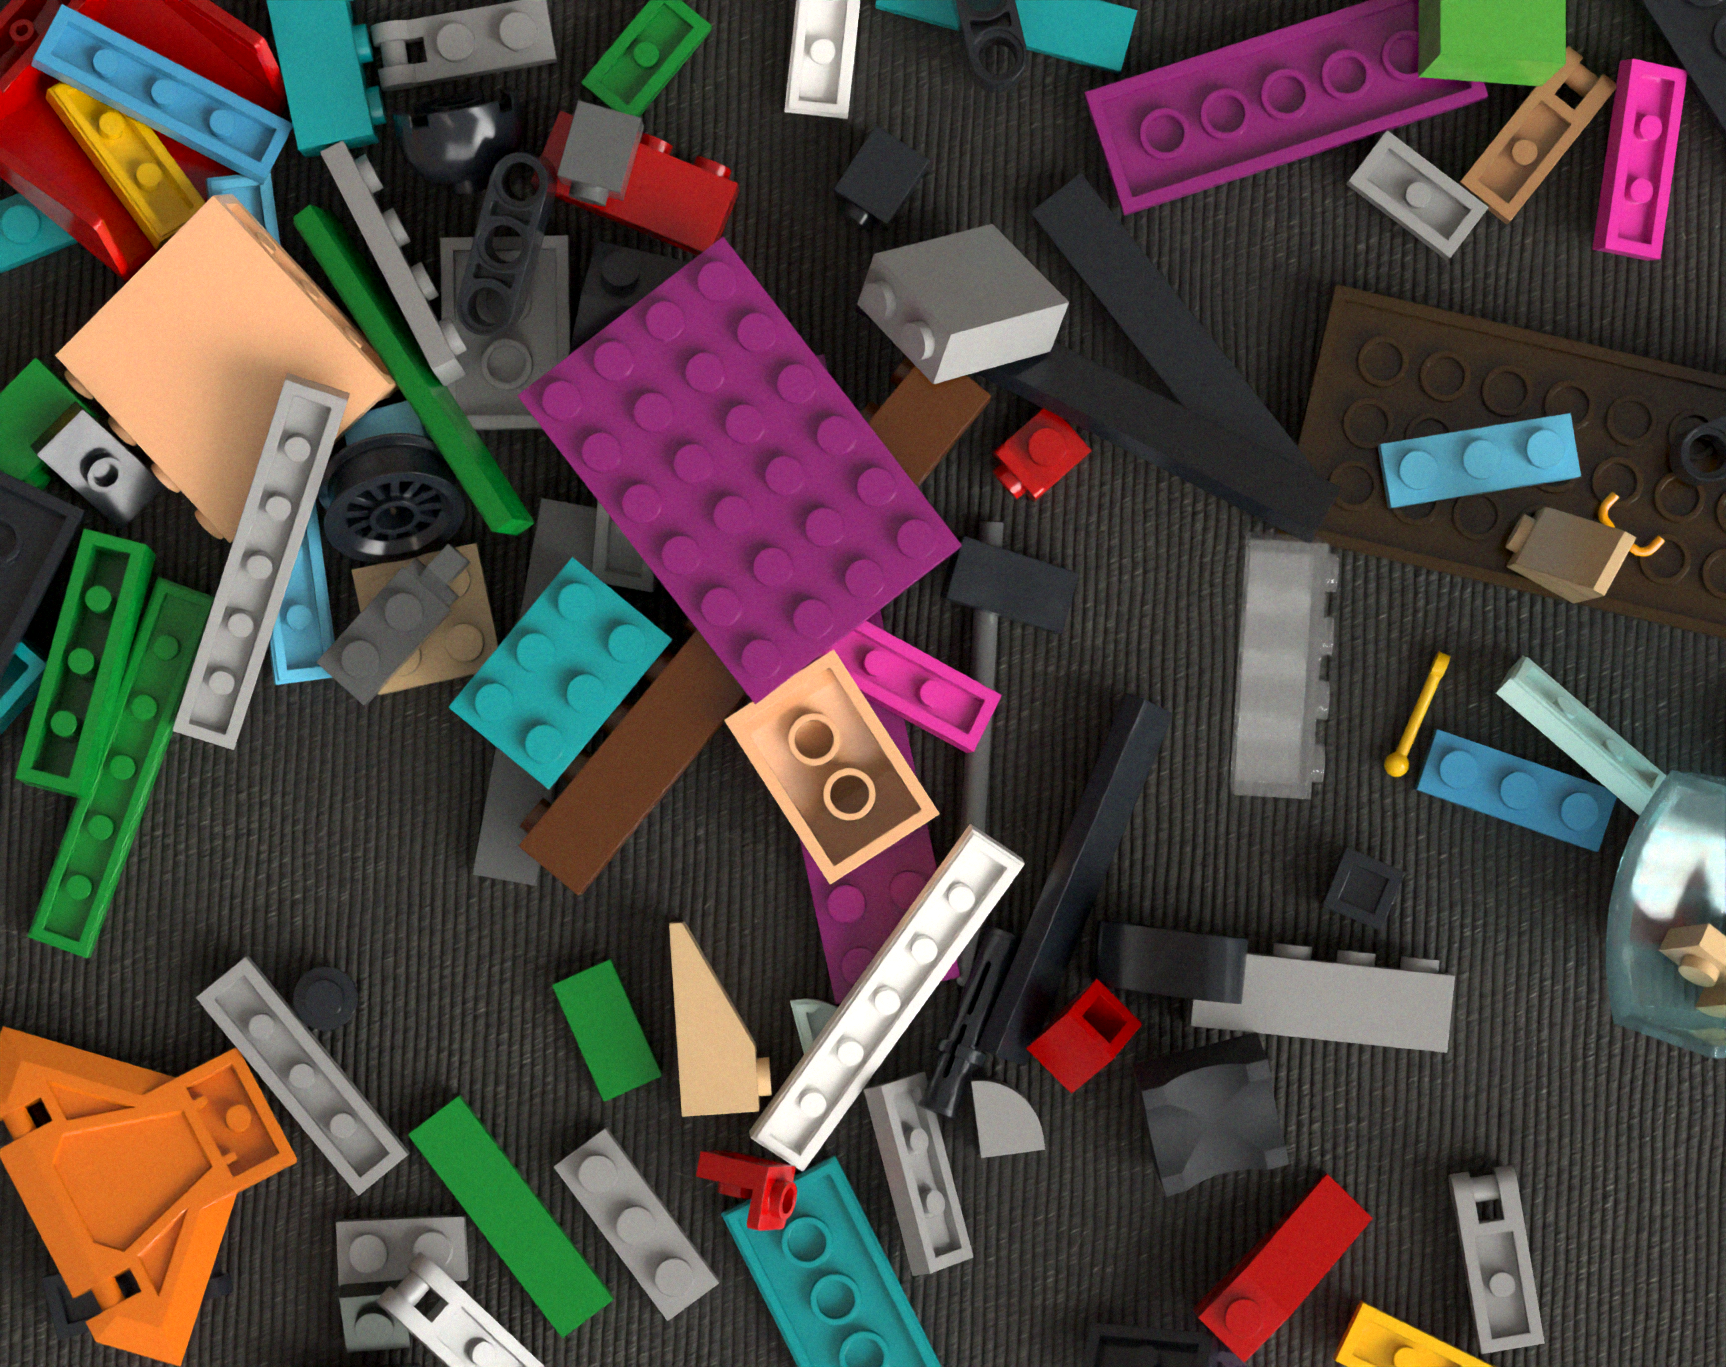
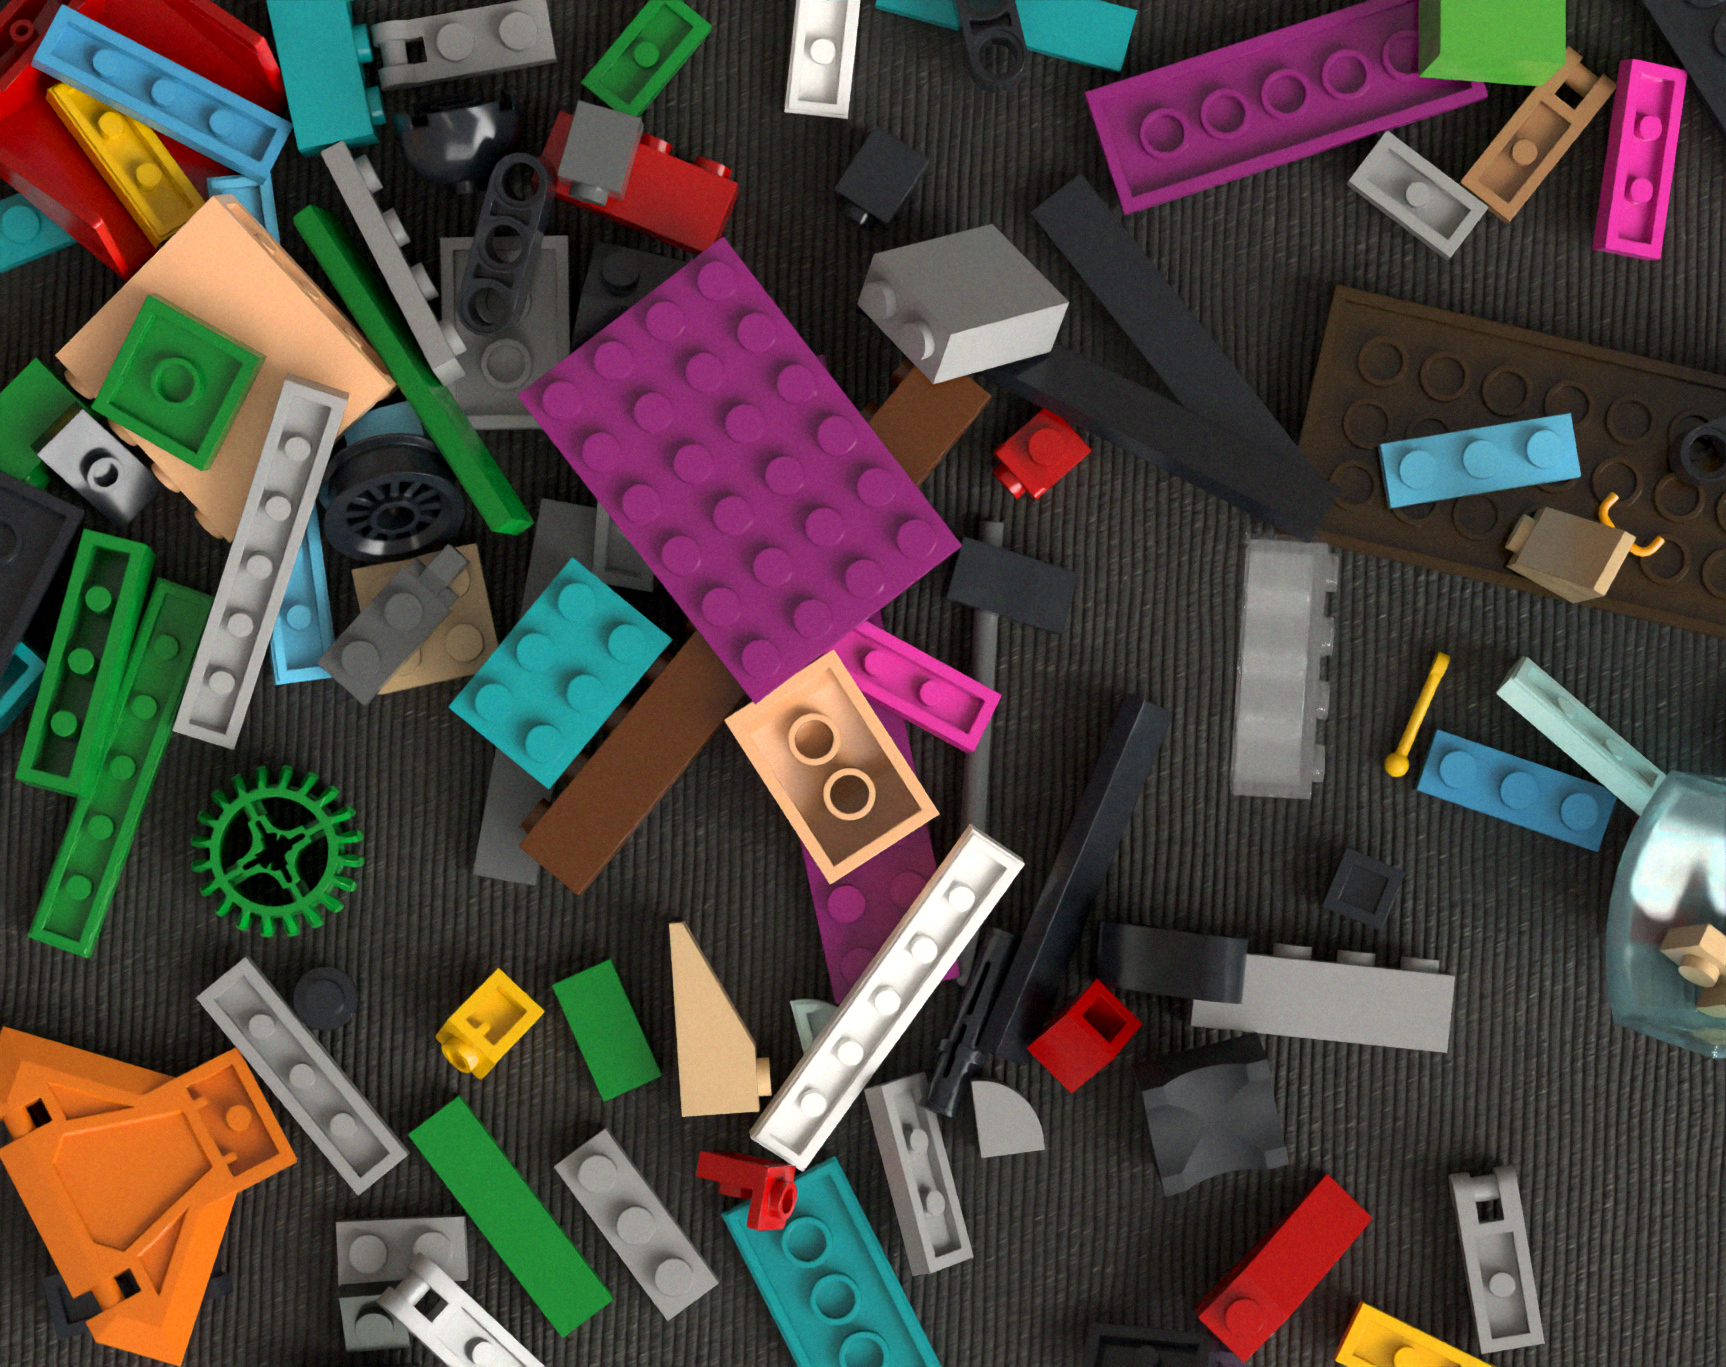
(178, 382): none -> green plate
(261, 825): none -> green gear
(487, 1025): none -> yellow bracket

